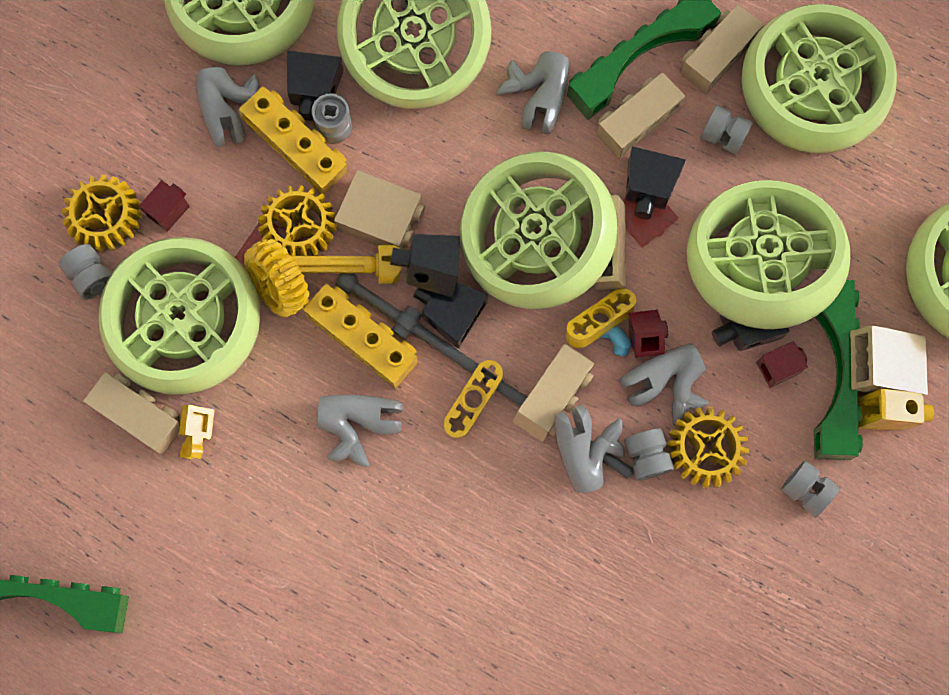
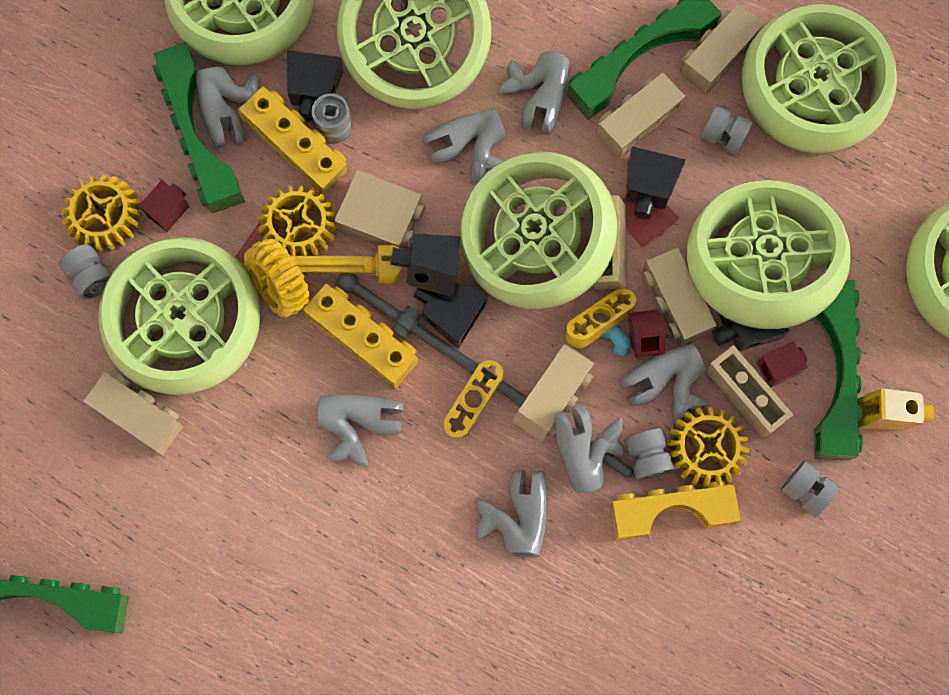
(197, 426): yellow plate -> none
(217, 179): none -> green arch
(461, 131): none -> light grey piece
(522, 538): none -> light grey piece
(677, 297): none -> tan brick
(712, 506): none -> yellow arch
(748, 392): none -> tan brick
(888, 360): brick -> none

